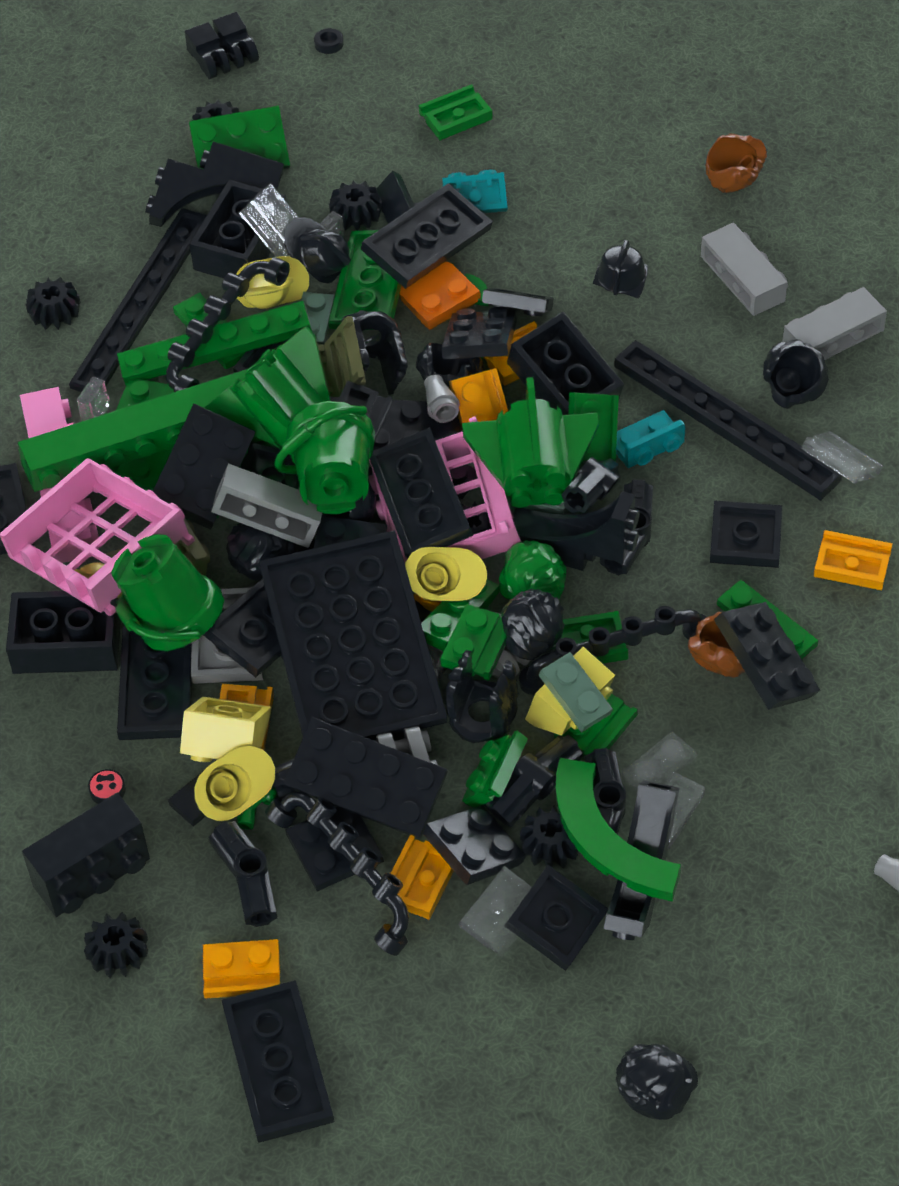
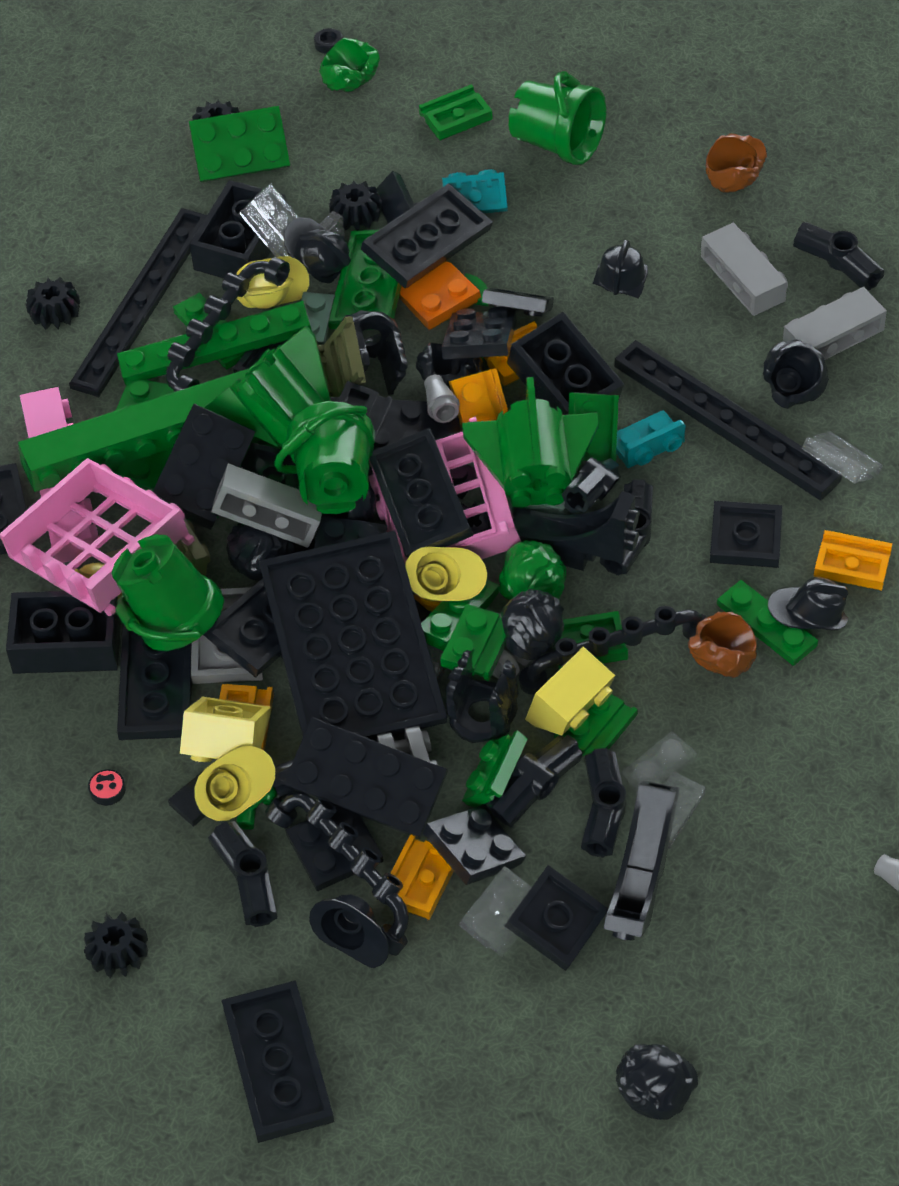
(87, 855): black brick -> none
(93, 400): clear plate -> none
(184, 183): black arch -> none
(211, 45): black legs -> none
(240, 967): light orange plate -> none
(349, 65): none -> green hair
(351, 928): none -> black piece
(538, 844): black gear -> none
(560, 117): none -> green piece
(575, 692): sand green plate -> none
(600, 843): green tile -> none
(767, 655): black plate -> none
(812, 606): none -> black piece
(840, 252): none -> black piece

